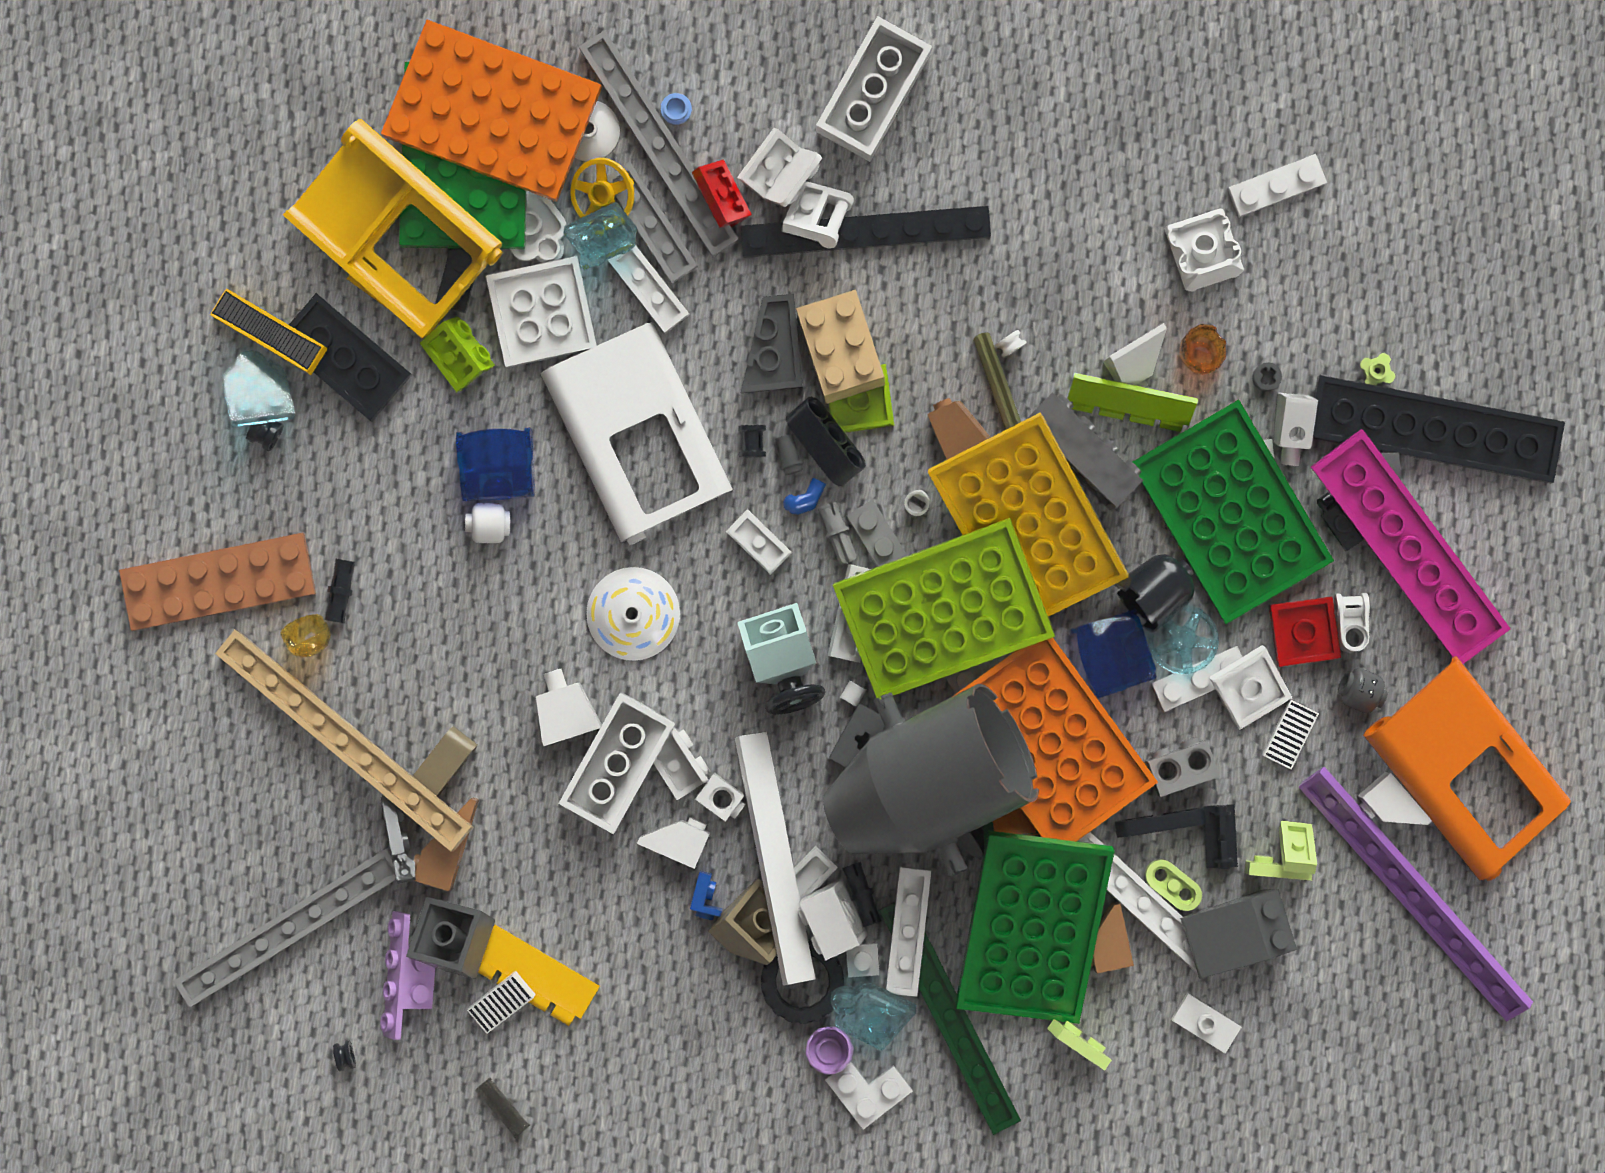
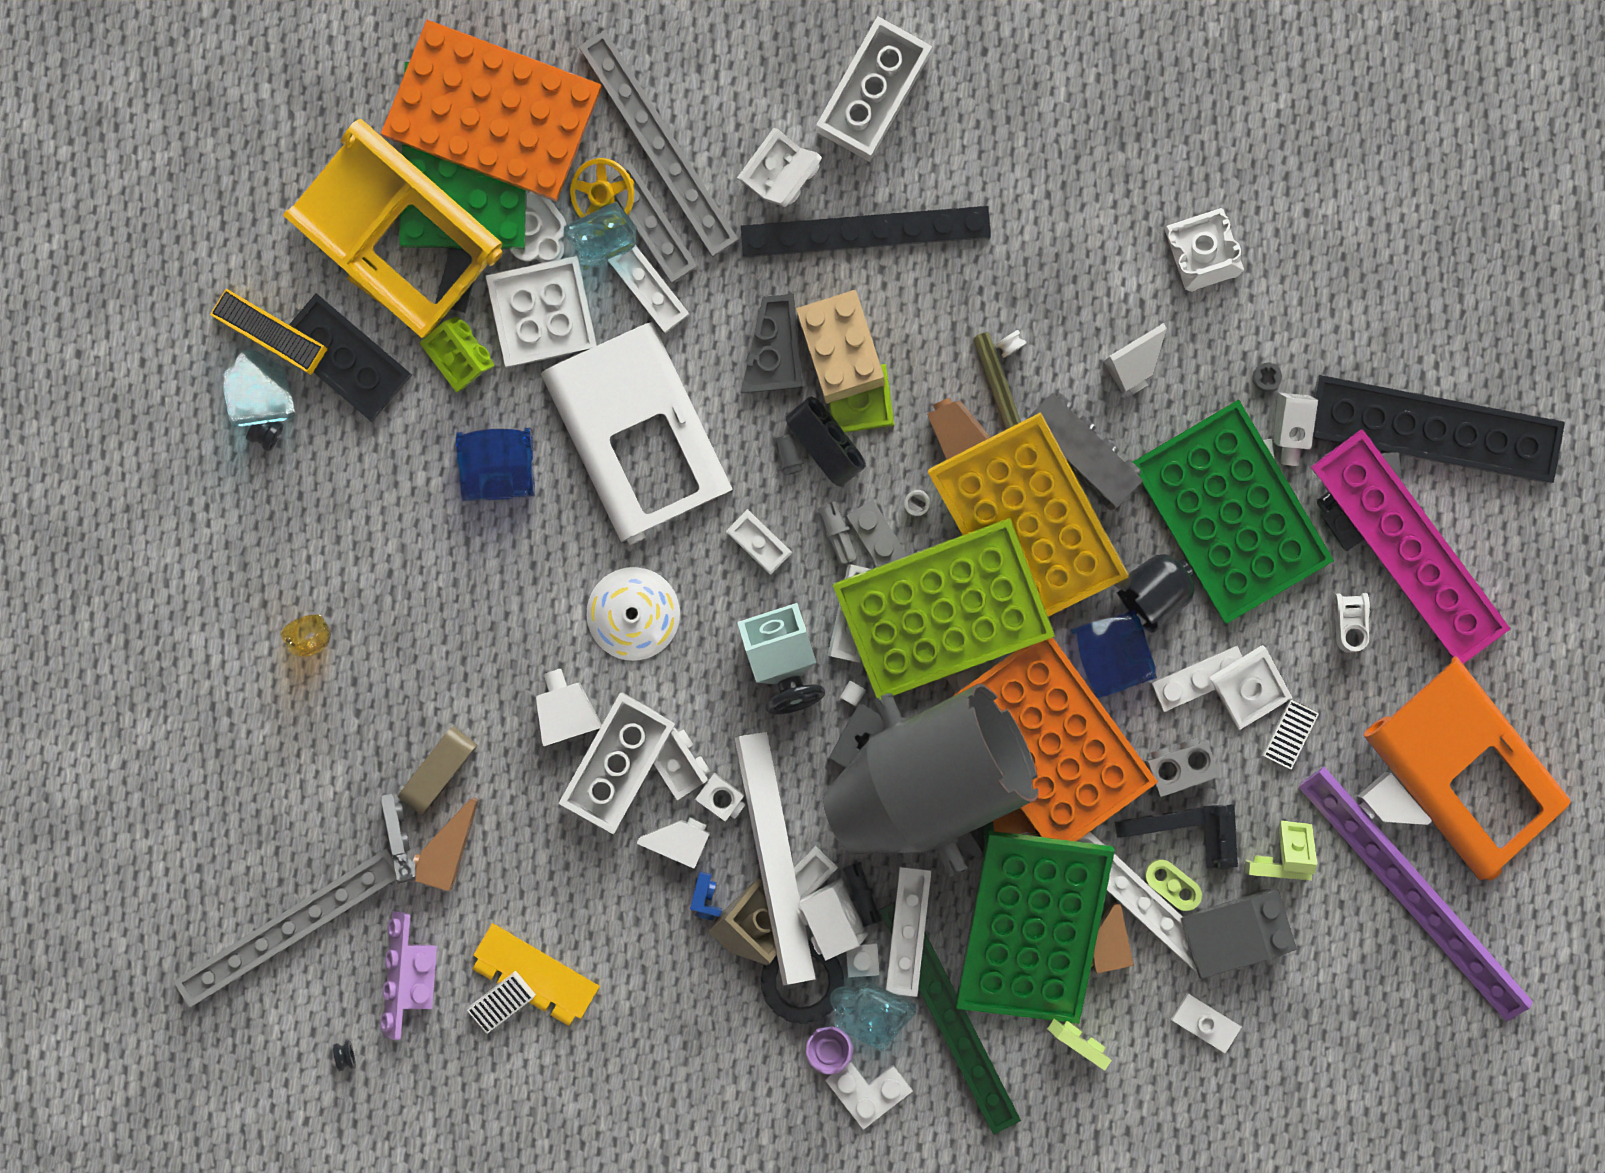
(217, 581): nougat plate -> none
(339, 591): black pin -> none
(344, 740): tan plate -> none
(451, 937): dark grey slope -> none
(488, 523): white head -> none
(502, 1107): clear smoke pin -> none
(604, 136): white dish -> none
(676, 108): light blue plate -> none
(721, 194): red bracket -> none
(752, 441): black bush -> none
(806, 501): blue arm -> none
(808, 209): white plate -> none
(1140, 402): lime windscreen -> none
(1184, 640): clear light blue wheel -> none
(1208, 338): clear orange hair -> none
(1277, 185): white plate -> none
(1304, 631): red plate -> none
(1362, 690): dark grey head -> none
(1381, 362): yellowish green plate -> none

